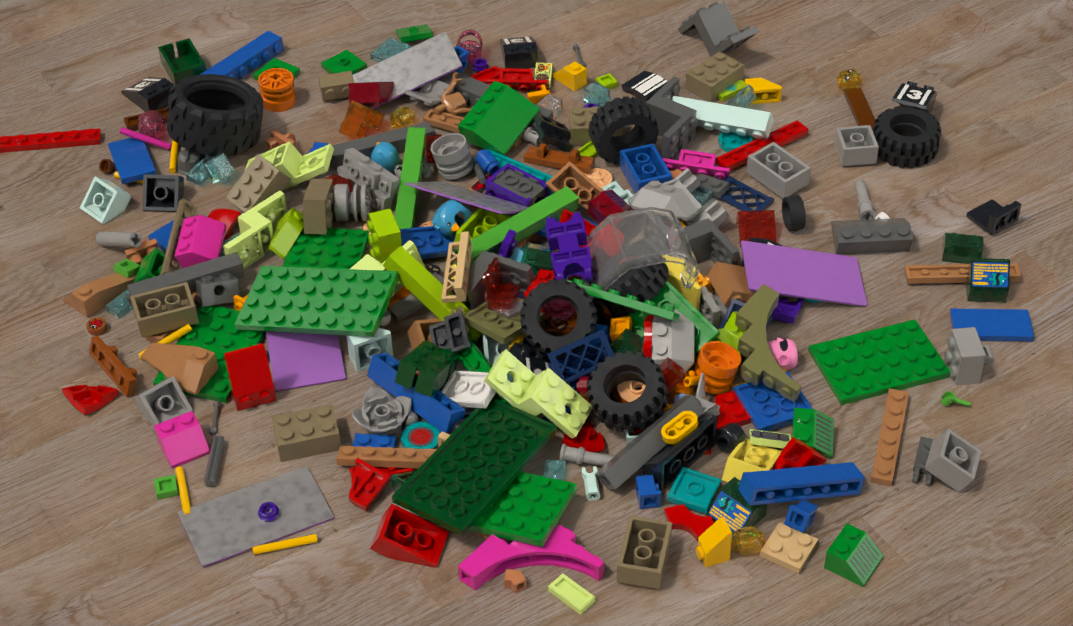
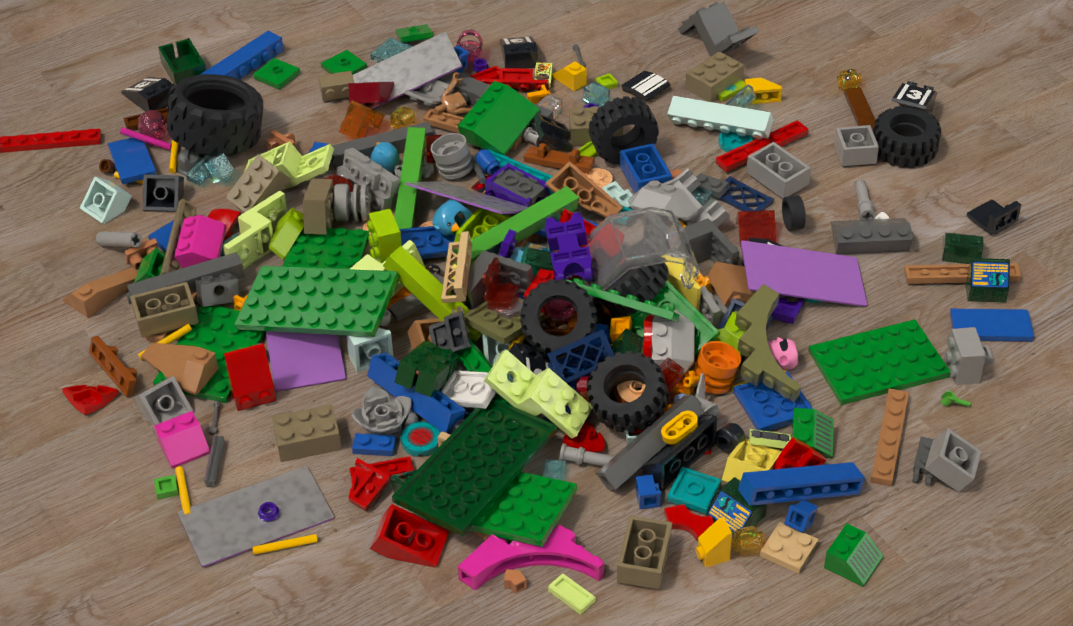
(96, 326): dark orange tile -> none
(119, 305): clear light blue plate -> none
(126, 268): bright green tile -> none
(277, 89): orange wheel -> none
(383, 456): medium nougat plate -> none
(591, 484): light aqua bar -> none
(605, 204): dark red slope -> none
(675, 120): dark grey bracket -> none
(698, 163): dark pink bracket -> none
(731, 410): red wing -> none

